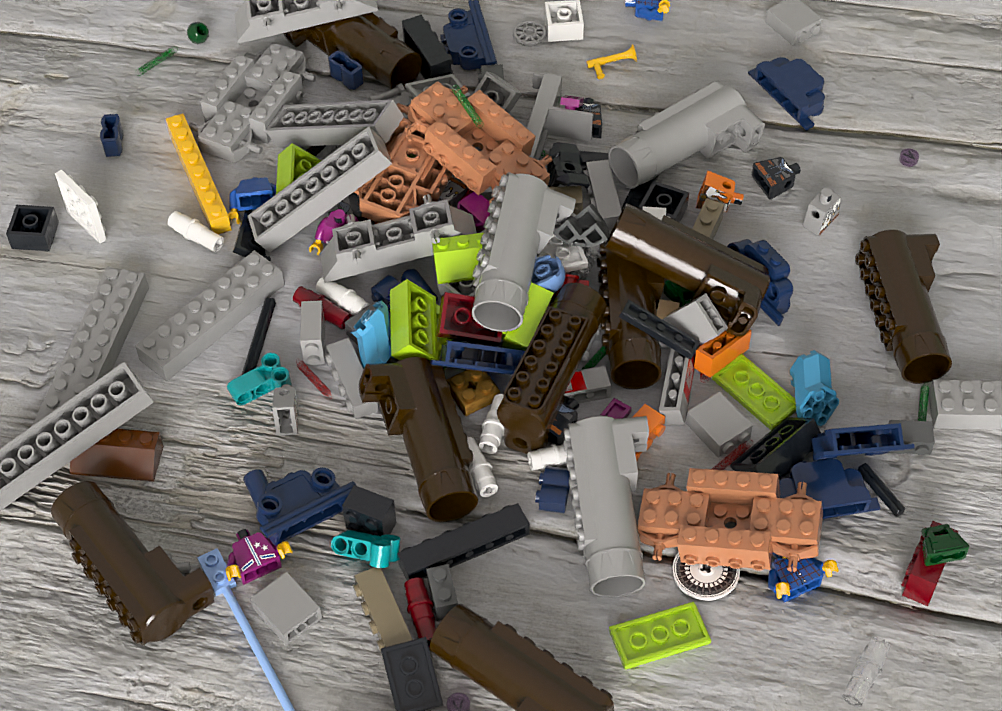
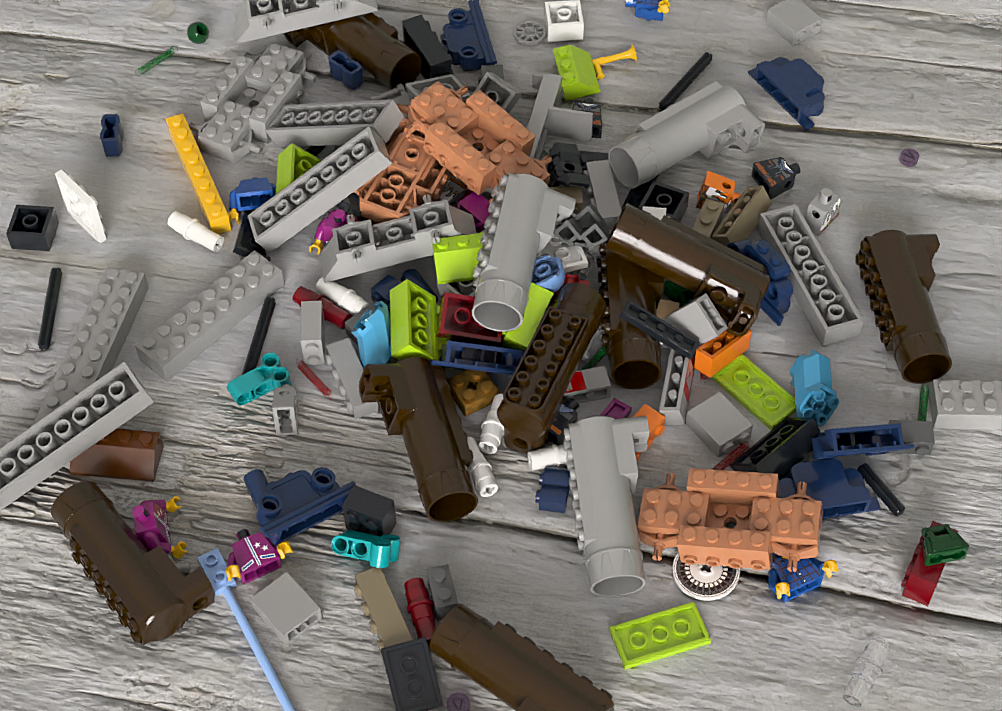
(50, 308): none -> black axle
(153, 527): none -> magenta torso
(465, 542): black brick -> none
(467, 108): green piece -> none
(571, 102): magenta plate -> none
(576, 72): none -> lime slope
(685, 81): none -> black axle
(743, 216): none -> dark tan brick
(812, 275): none -> light grey brick

